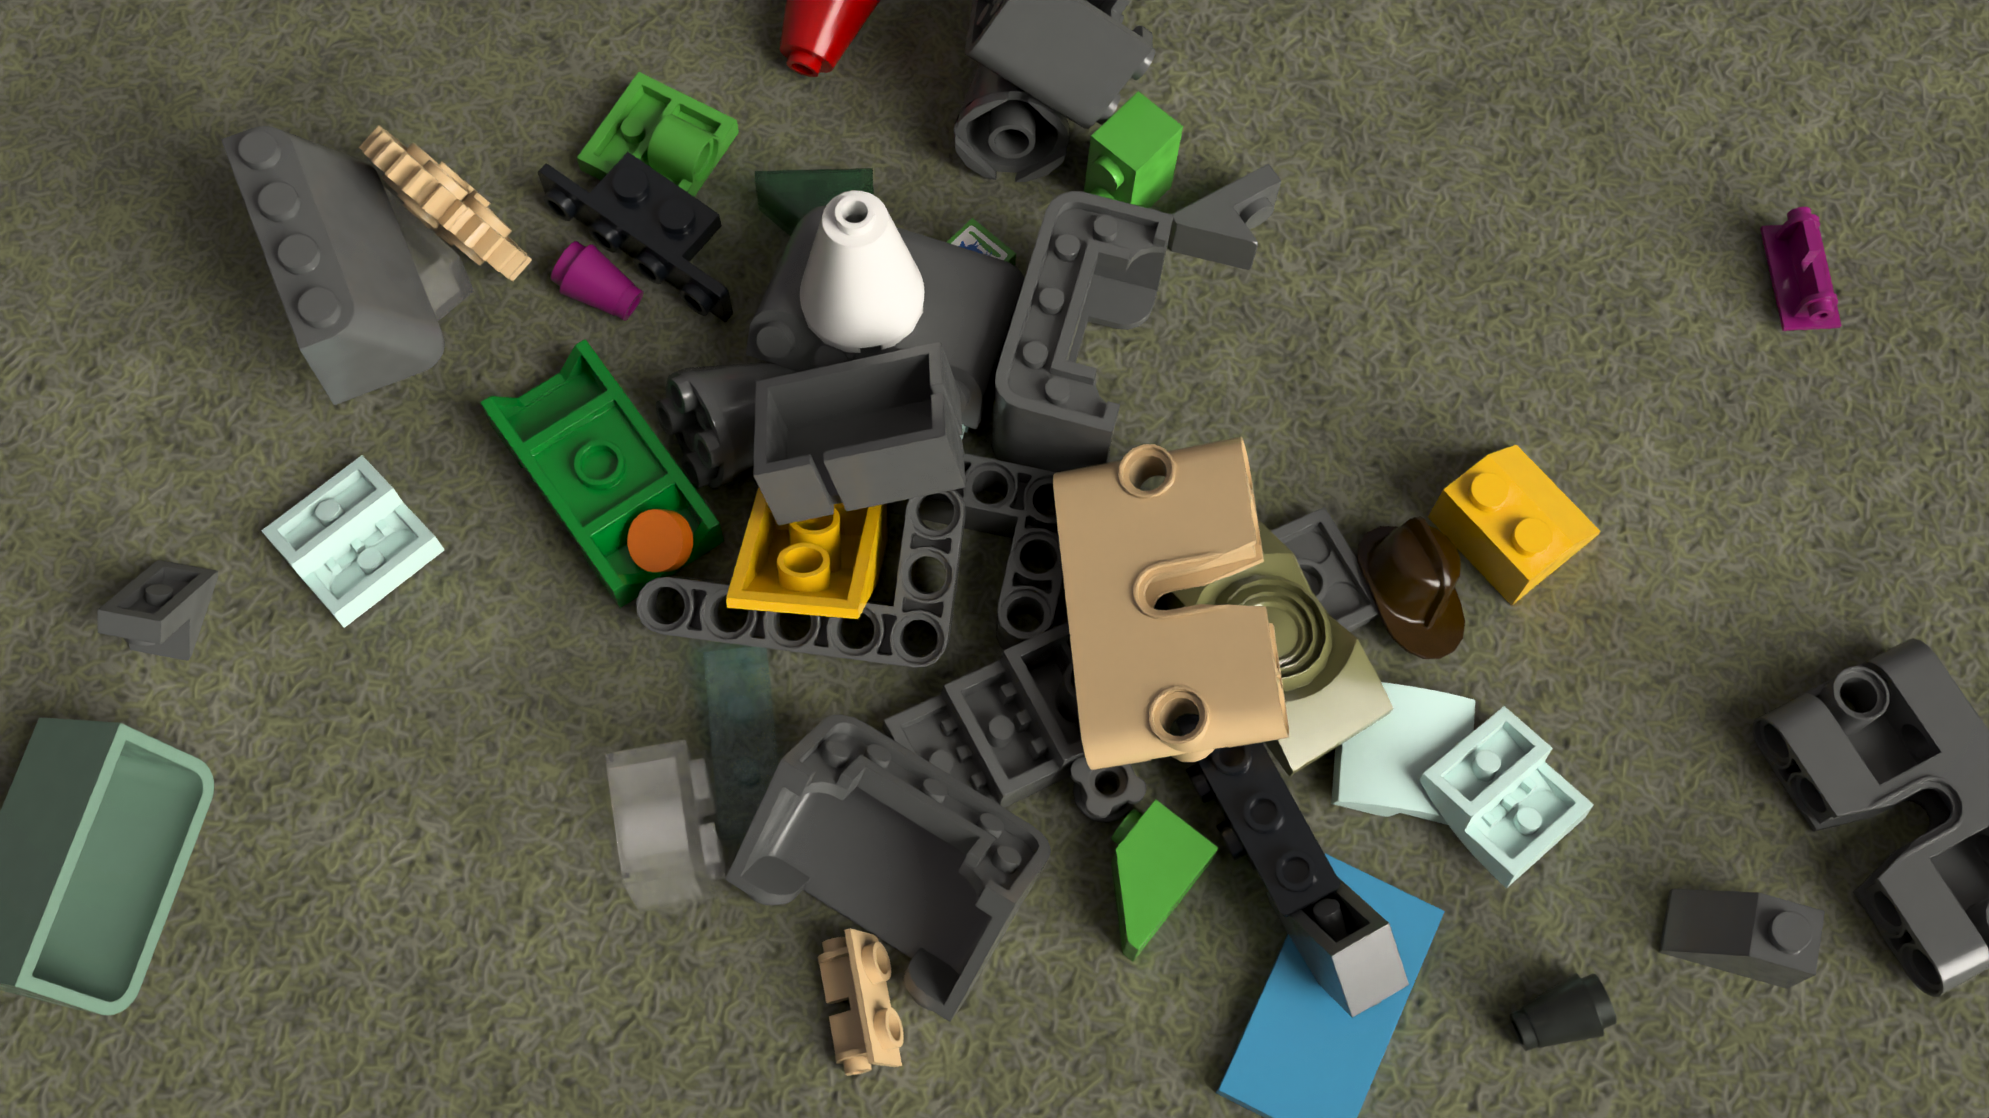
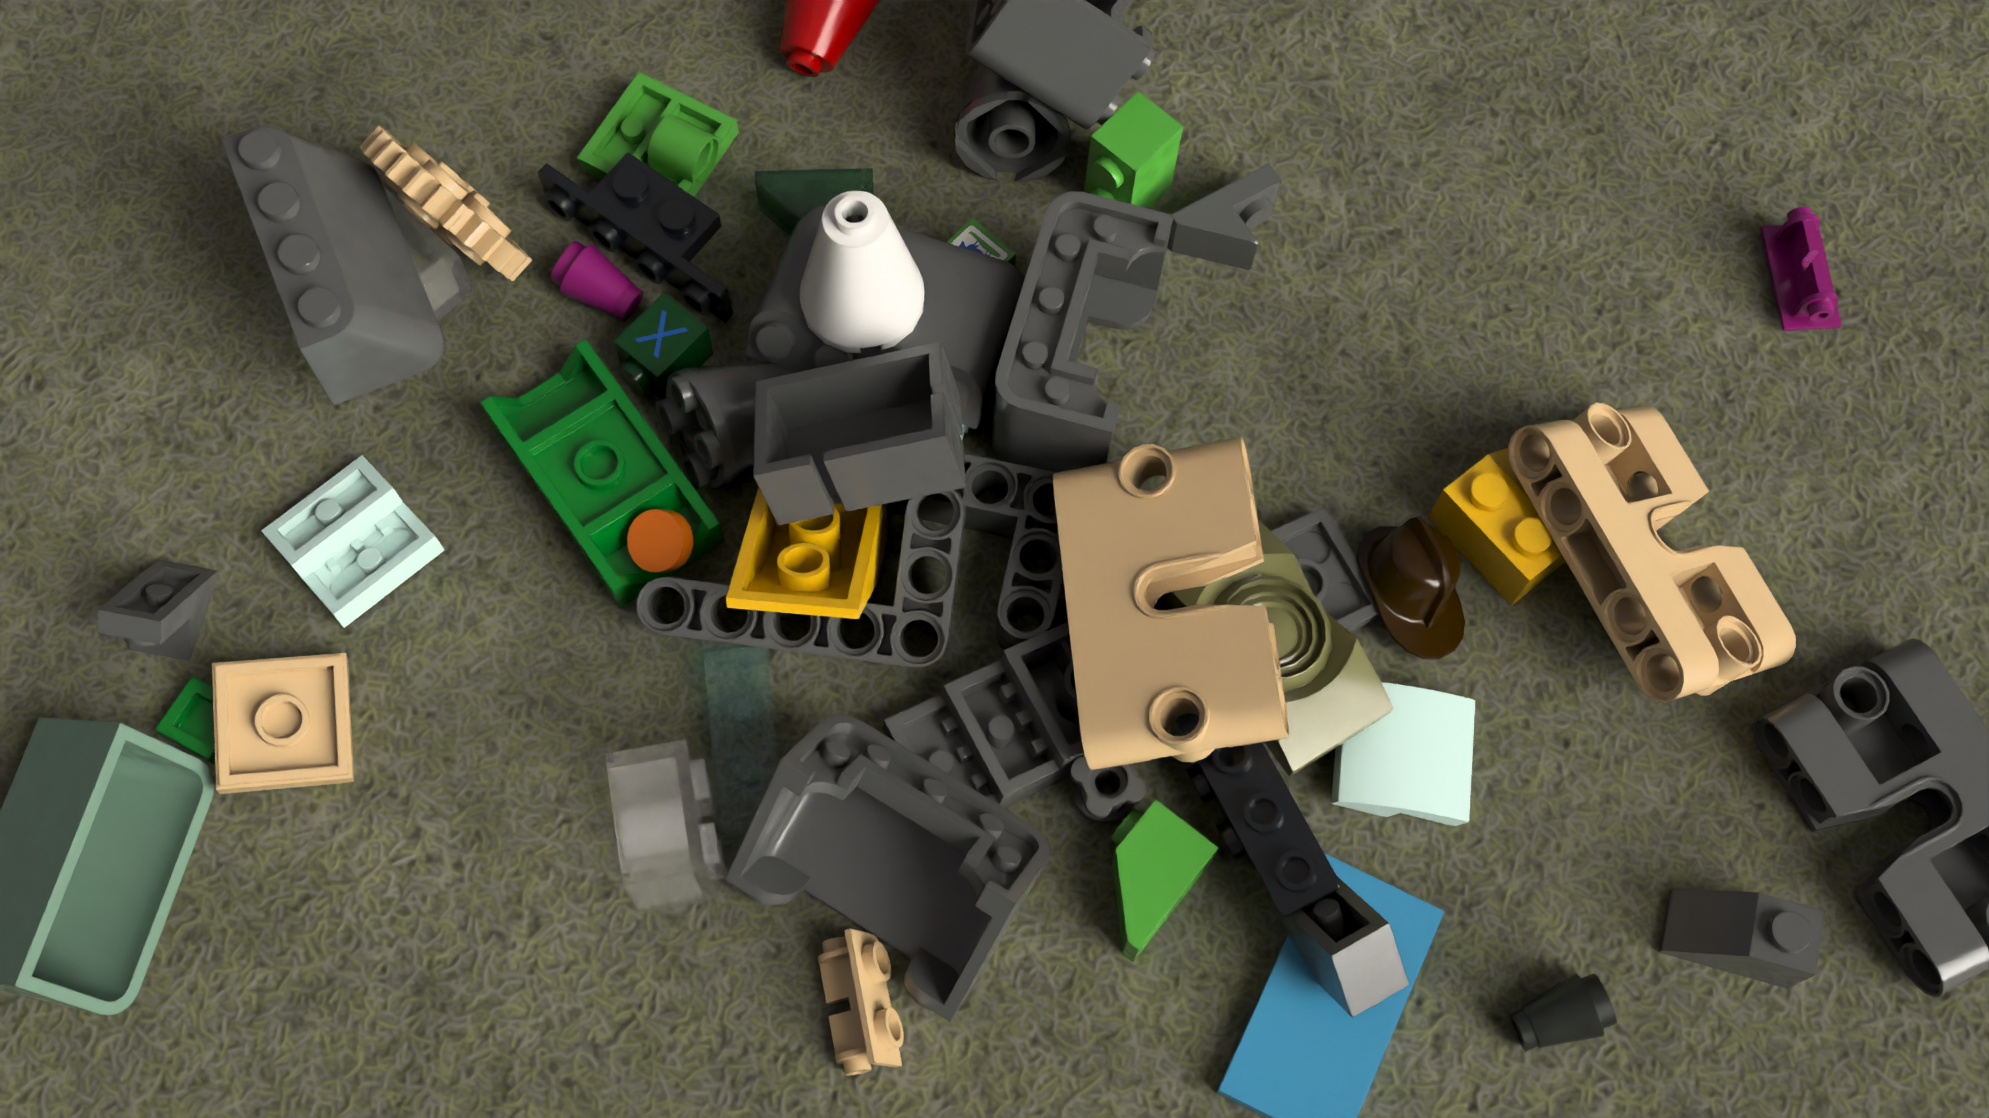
(192, 720): none -> green tile
(282, 723): none -> tan plate
(659, 344): none -> dark green brick
(1504, 796): light aqua slope -> none
(1659, 605): none -> tan connector

